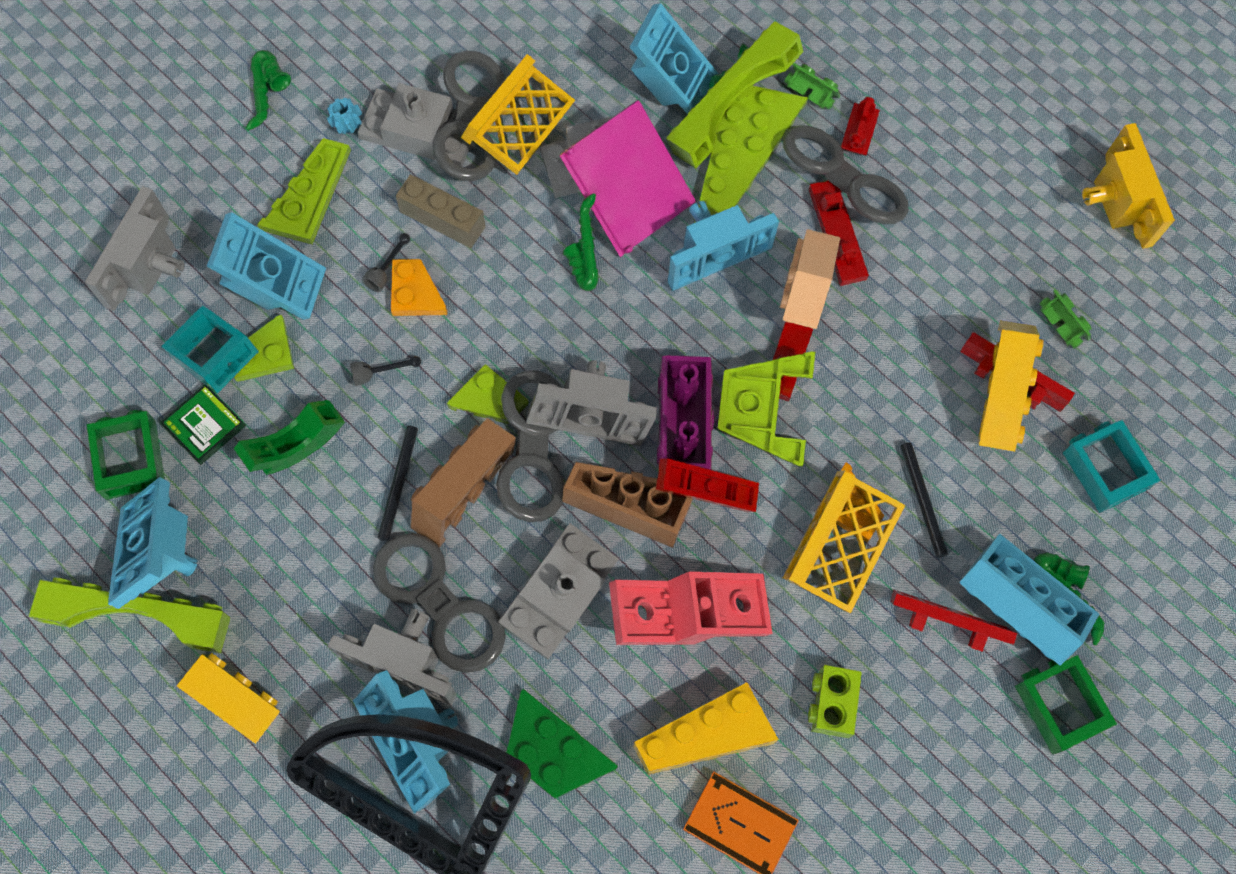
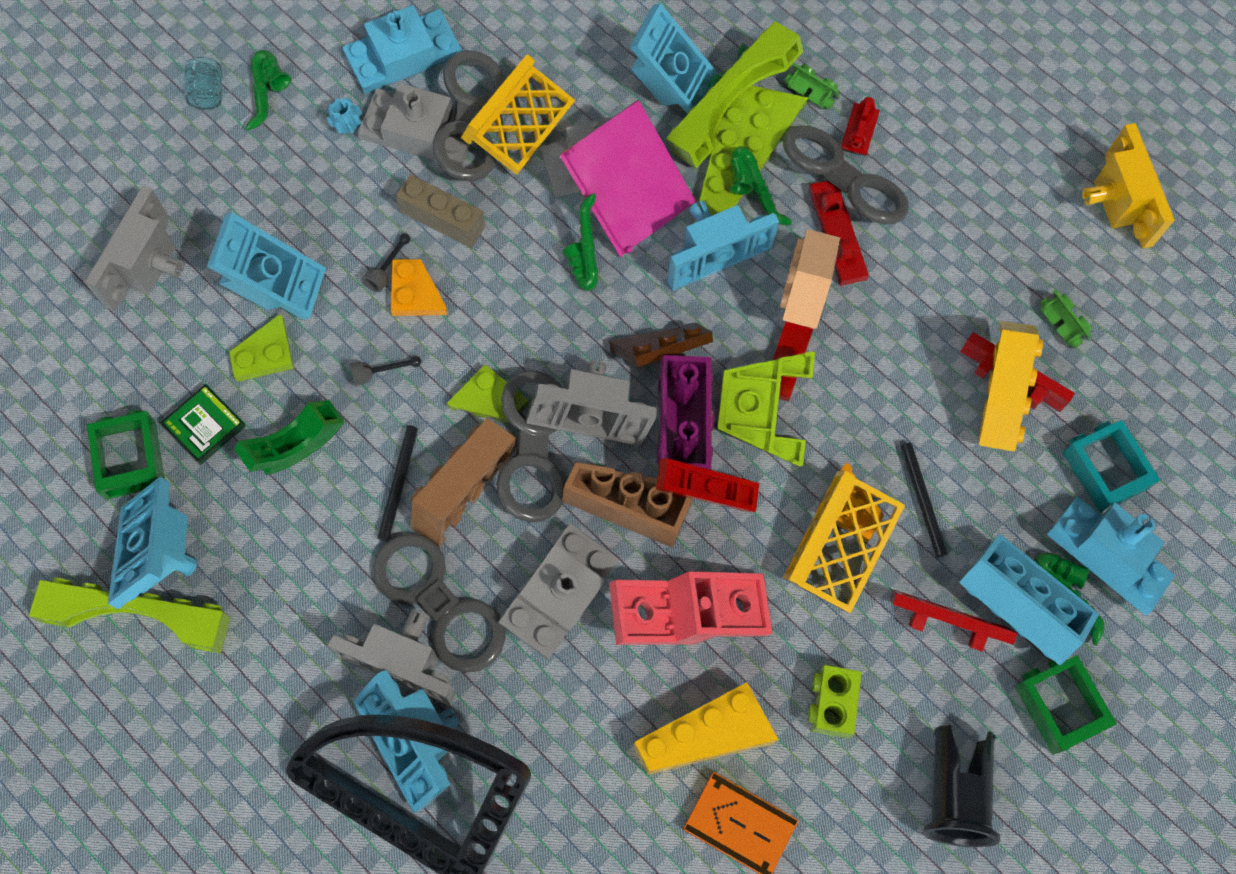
(203, 83): none -> clear light blue wheel
(215, 371): teal window -> none
(229, 696): yellow wedge -> none
(305, 202): lime wing -> none
(400, 47): none -> medium azure brick
(553, 750): green wing -> none
(652, 346): none -> reddish brown wing
(748, 178): none -> green piece
(960, 799): none -> black piece
(1115, 550): none -> medium azure brick

